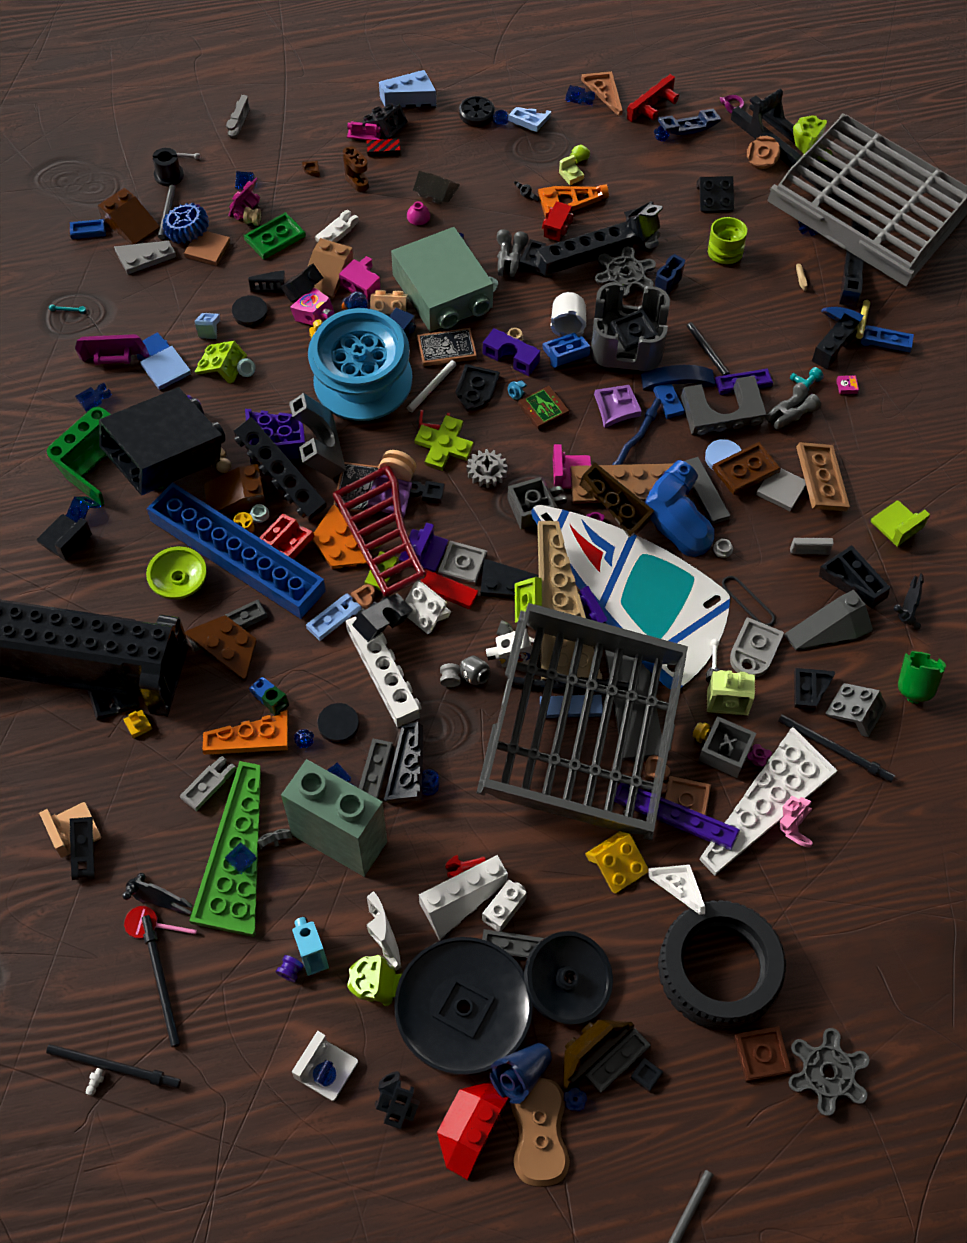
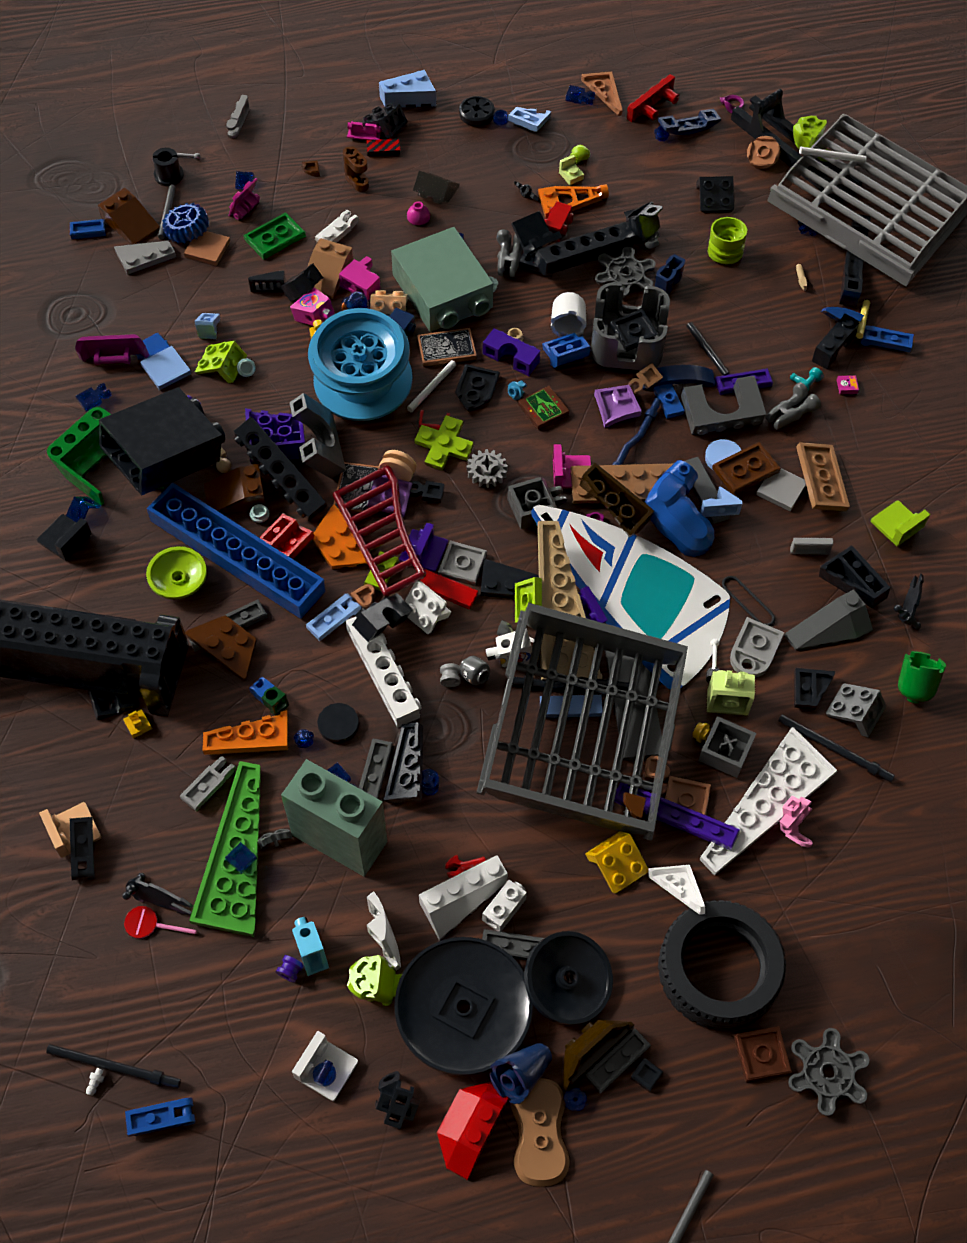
(82, 309): teal hinge -> none
(151, 940): black bar -> none
(159, 1117): none -> blue plate
(245, 518): yellow wheel -> none
(249, 310): black tile -> none
(252, 216): tan wheel -> none
(534, 233): none -> black bracket
(634, 804): none -> reddish brown tile
(647, 378): none -> medium nougat plate
(723, 548): light grey plate -> none
(724, 505): none -> light blue slope
(759, 760): magenta plate -> none
(832, 154): none -> white bar

